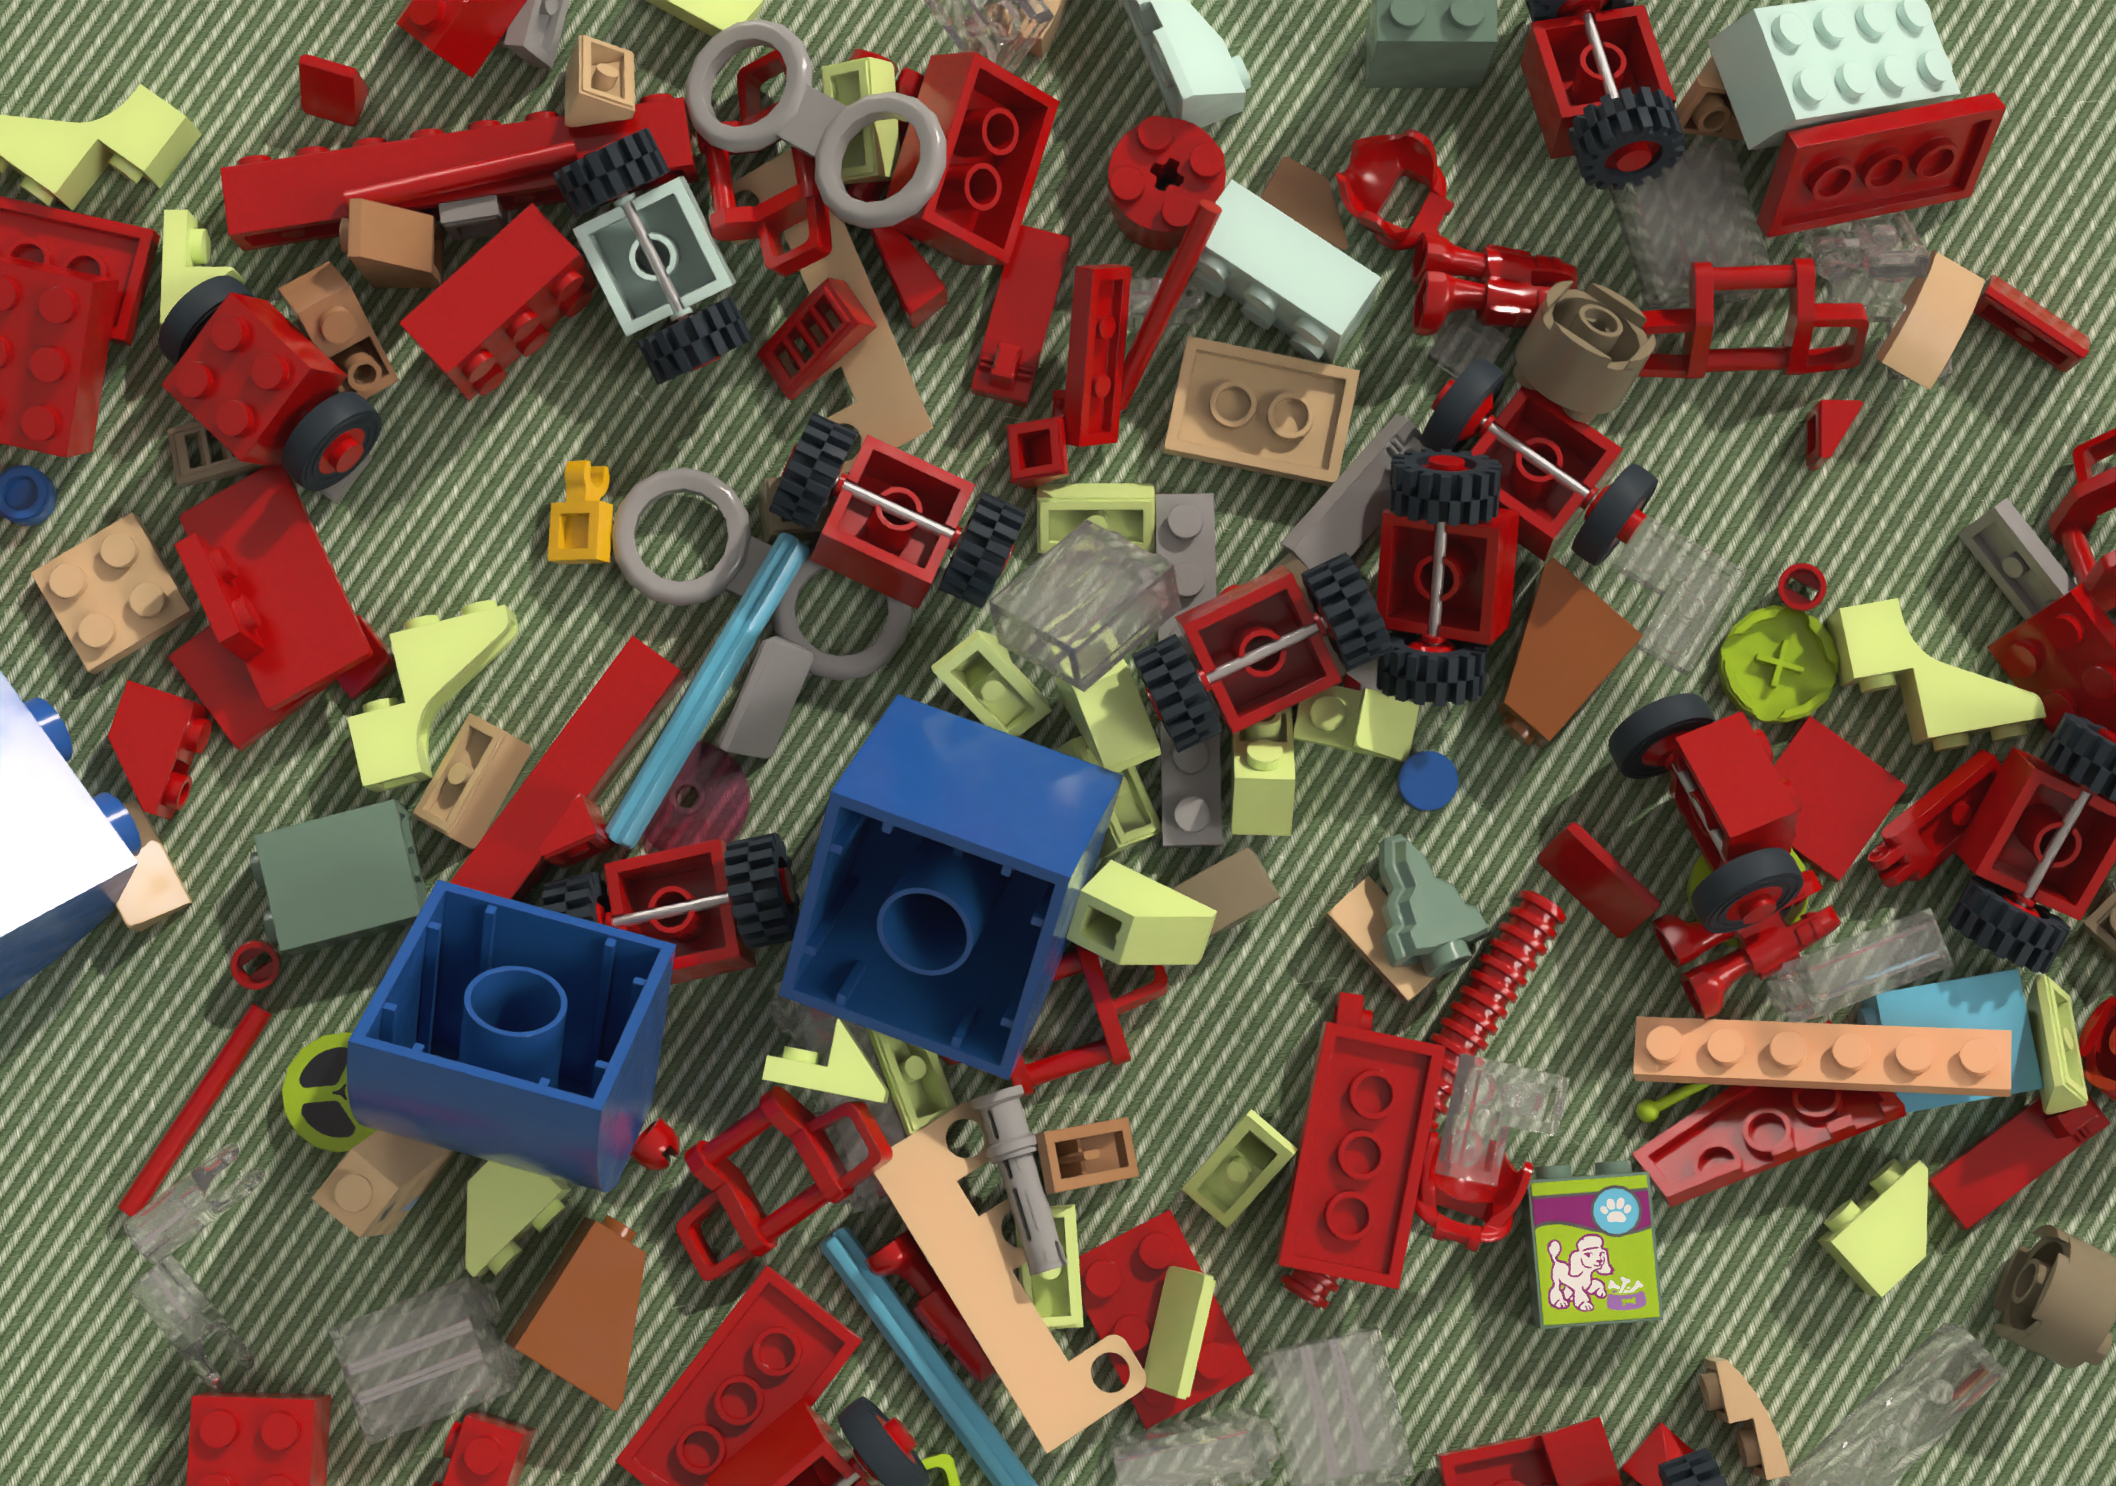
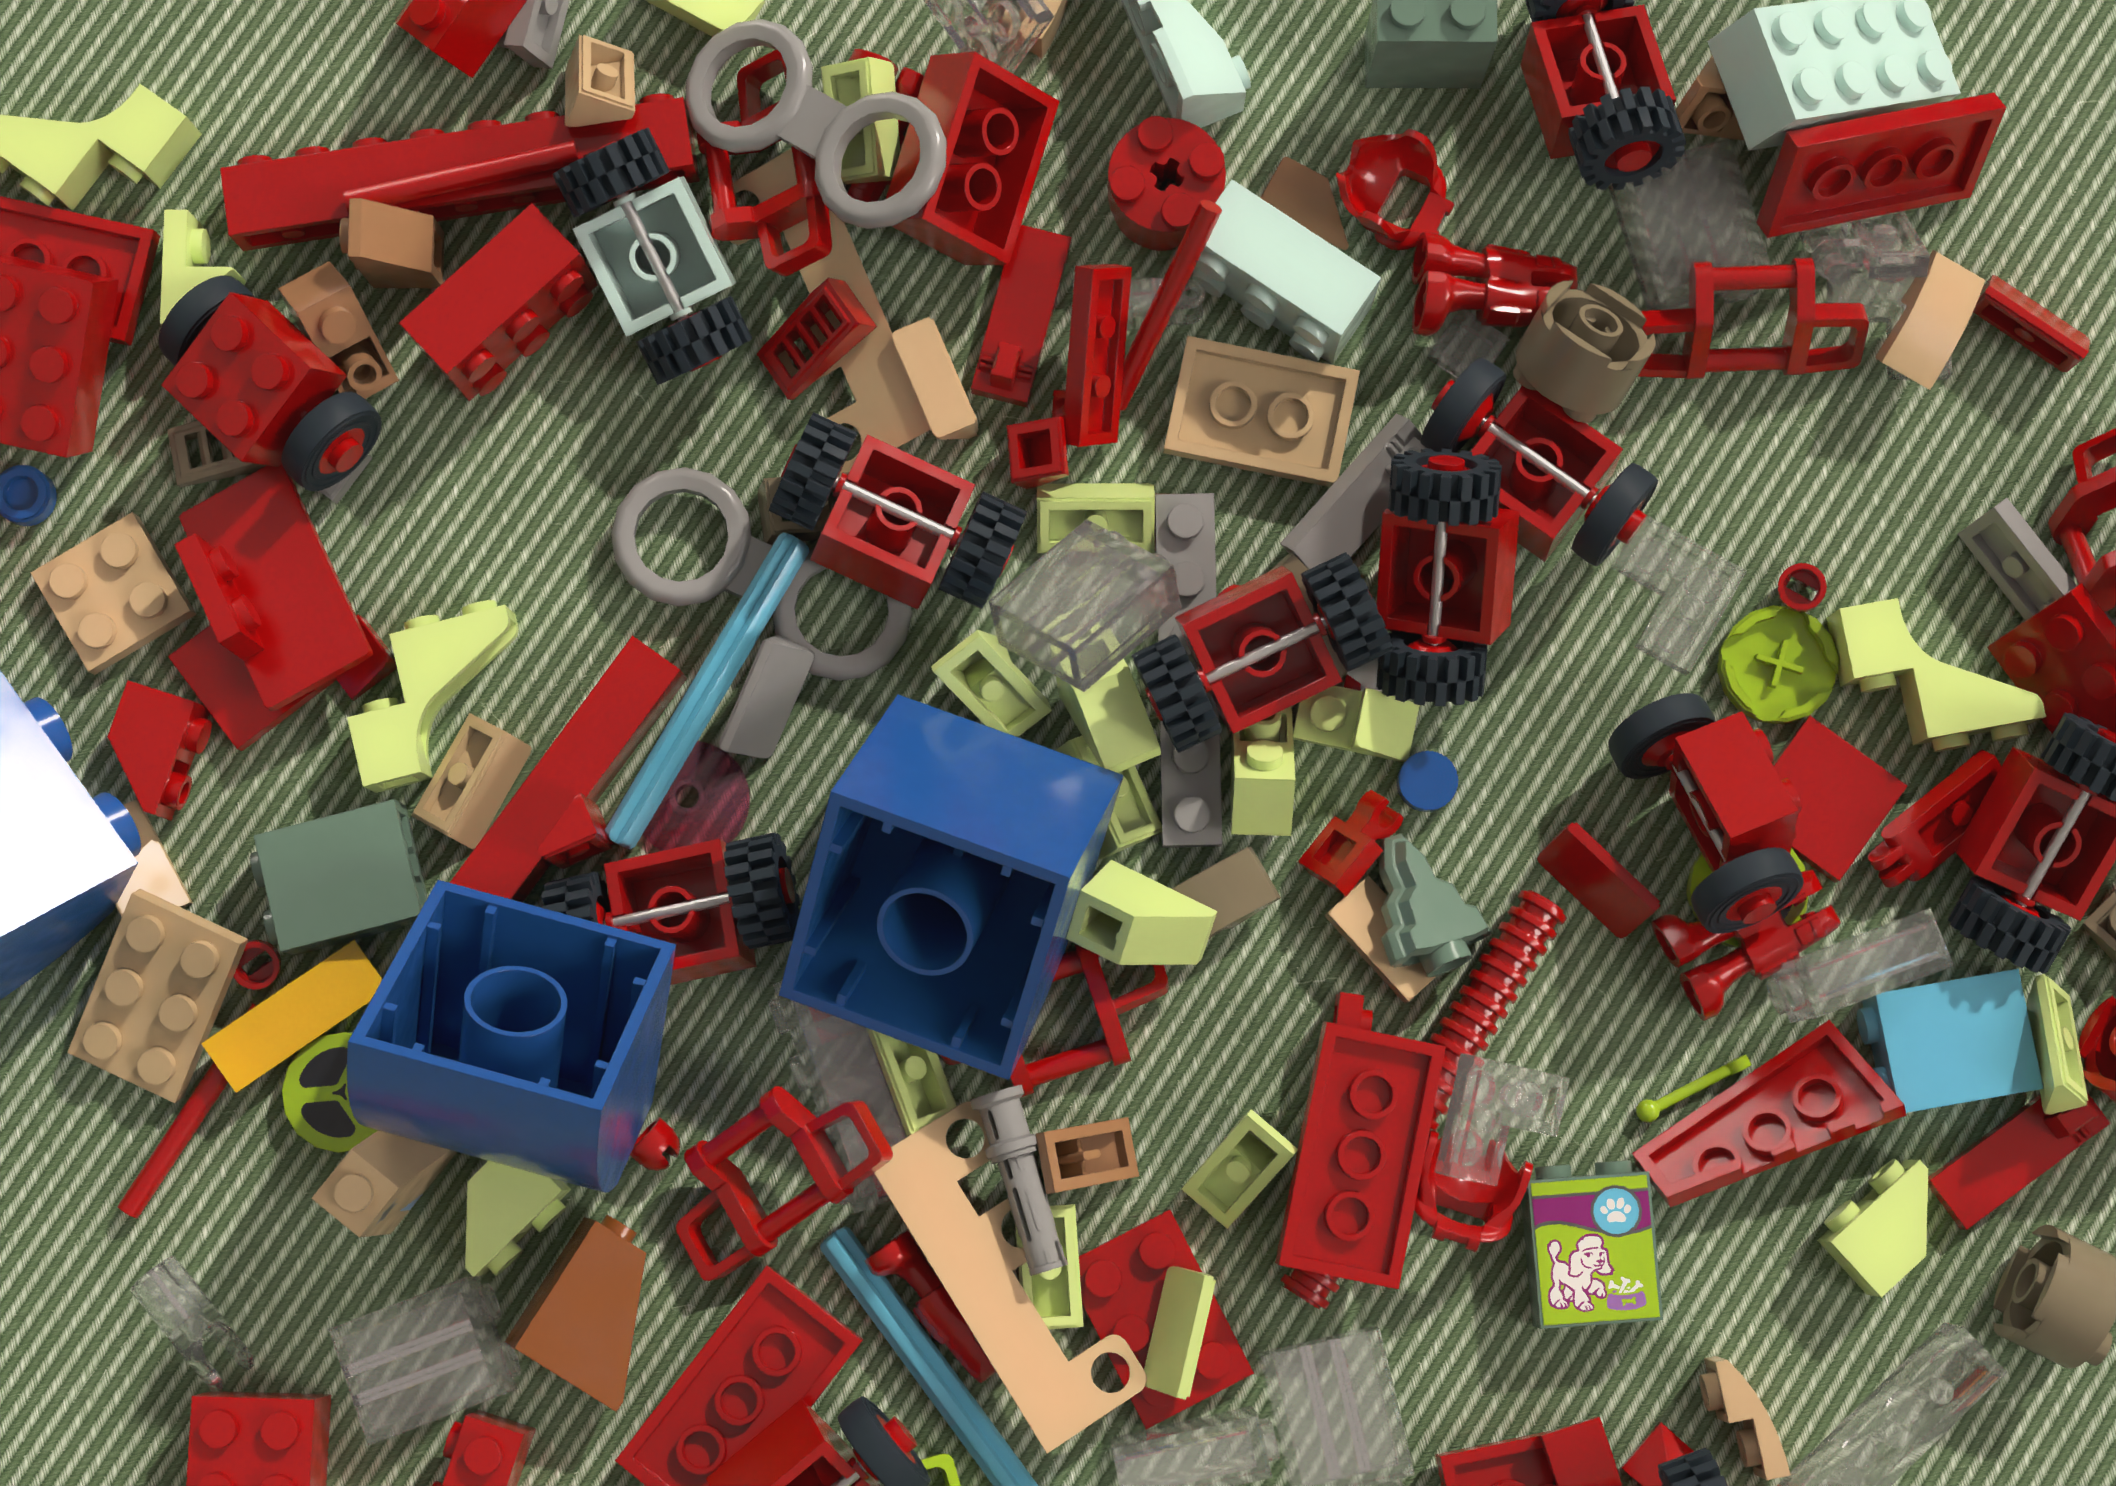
(157, 995): none -> tan plate
(188, 1206): clear piece -> none
(293, 1016): none -> yellow tile
(331, 90): red slope -> none
(473, 217): light grey tile -> none
(583, 523): yellow plate -> none
(847, 1070): yellowish green slope -> none
(913, 280): red slope -> none
(935, 380): none -> tan slope
(1349, 848): none -> red plate
(1561, 655): dark orange slope -> none
(1823, 1056): light nougat plate -> none
(1826, 427): red slope -> none

